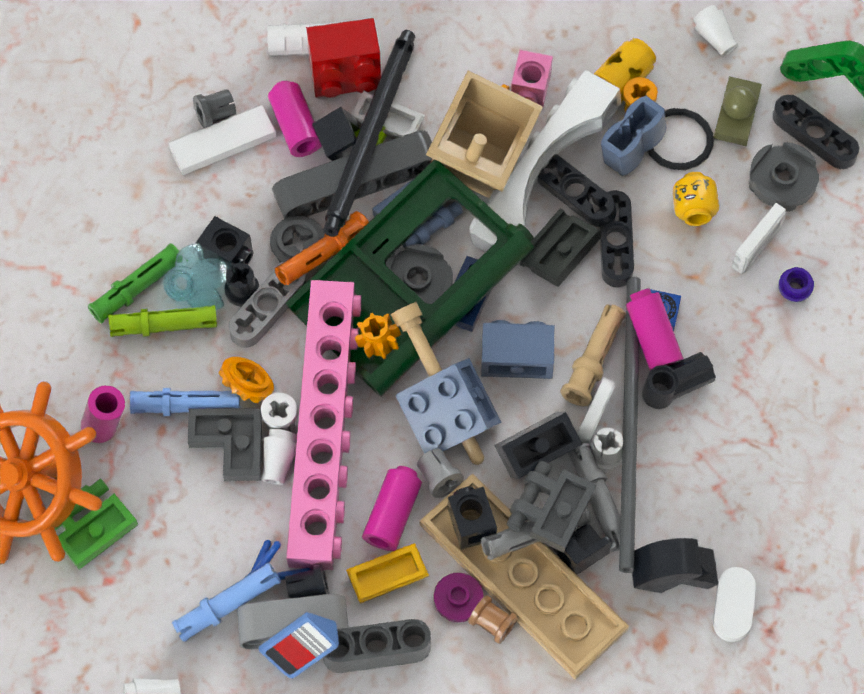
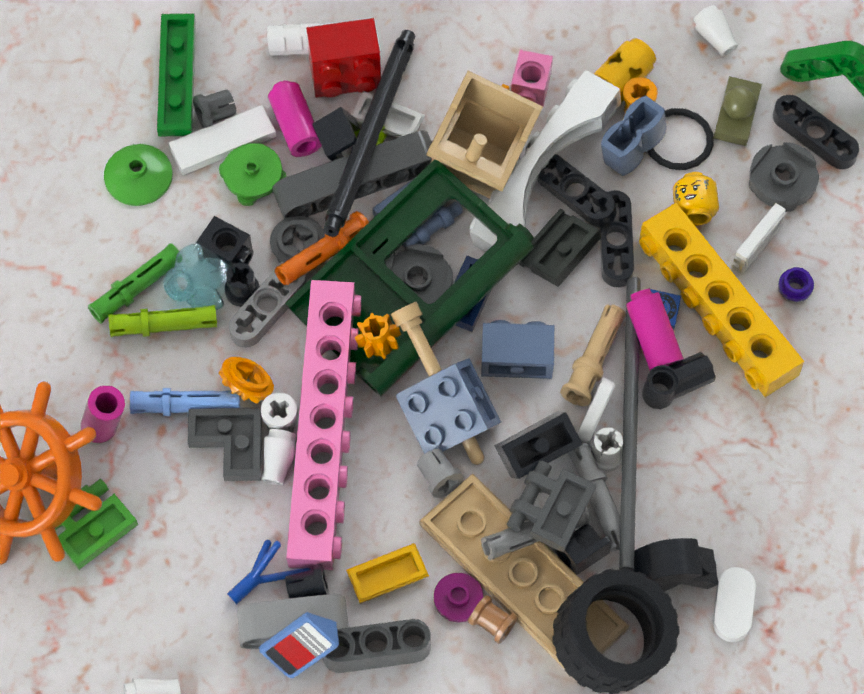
(141, 186): none -> bright green dish
(176, 75): none -> green plate
(225, 602): light blue pin -> none
(251, 172): none -> bright green piece
(392, 508): dark pink brick -> none
(471, 531): black brick -> none
(649, 606): none -> black tyre
(675, 228): none -> yellow brick

